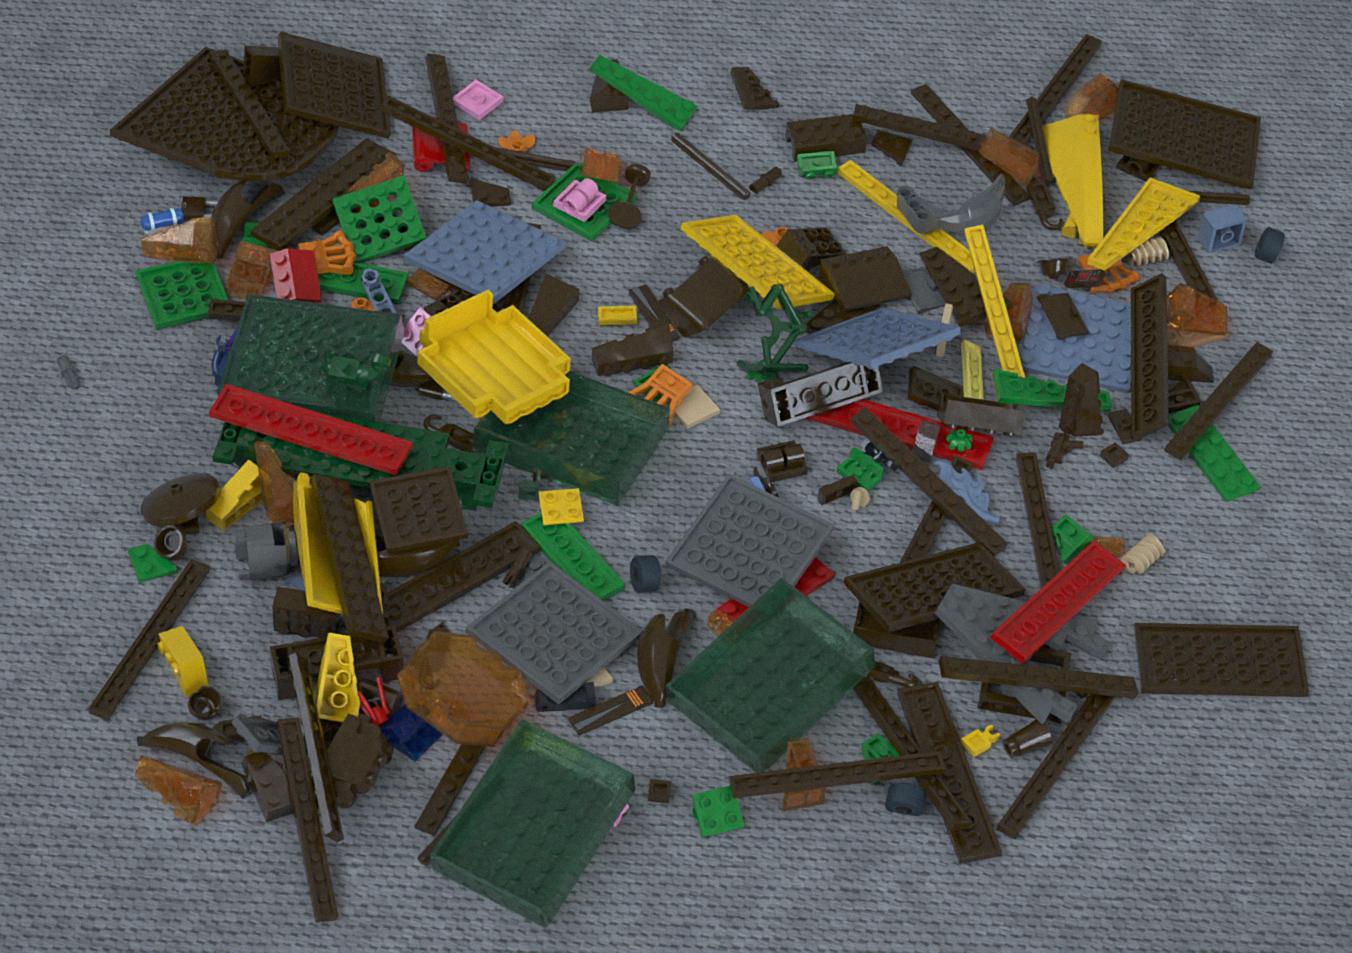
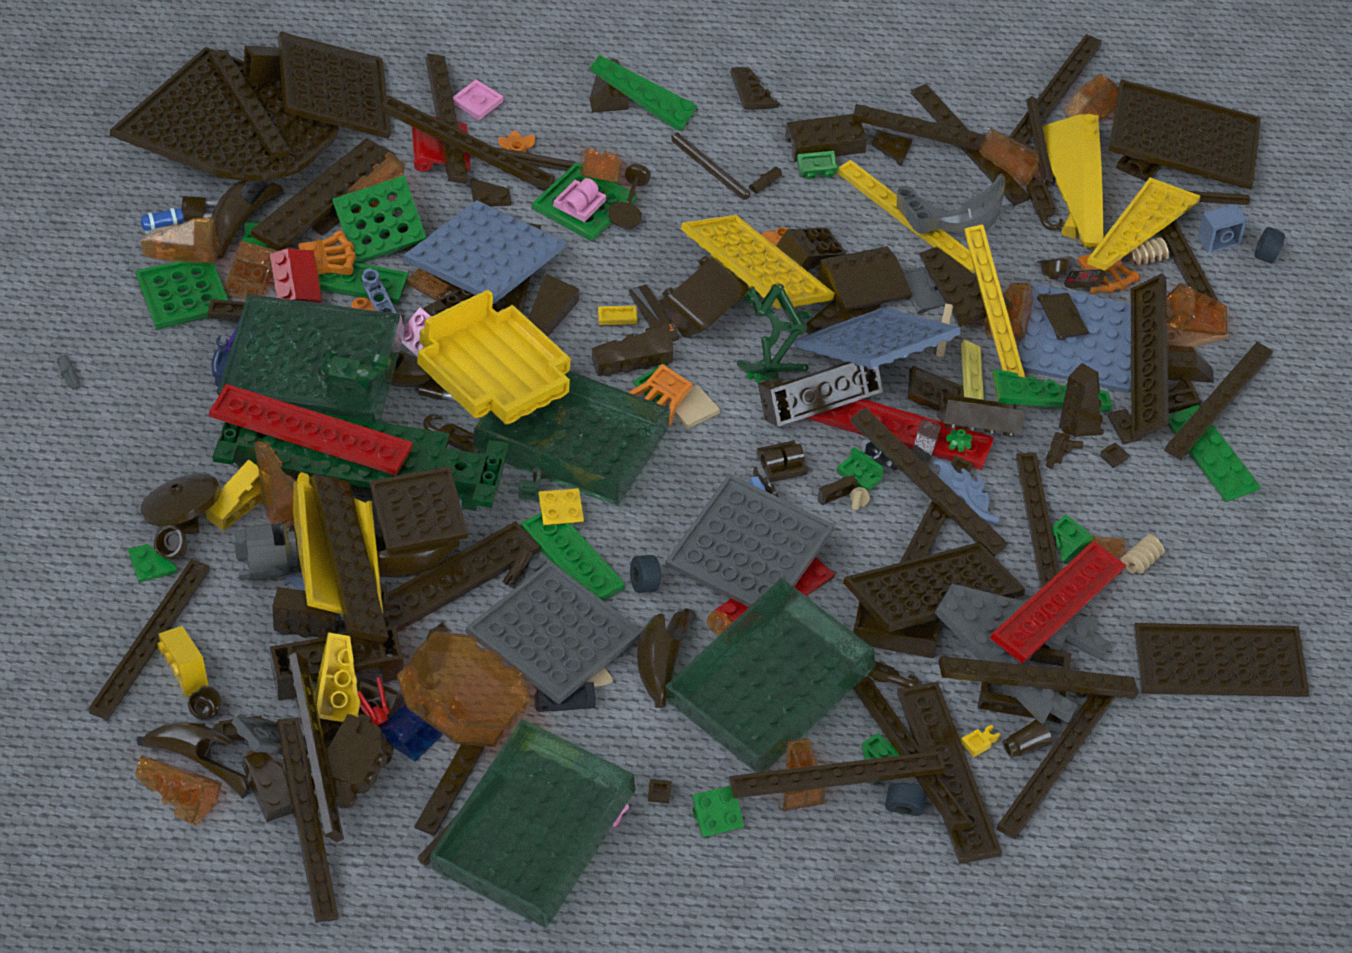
(610, 710): dark brown tile -> none

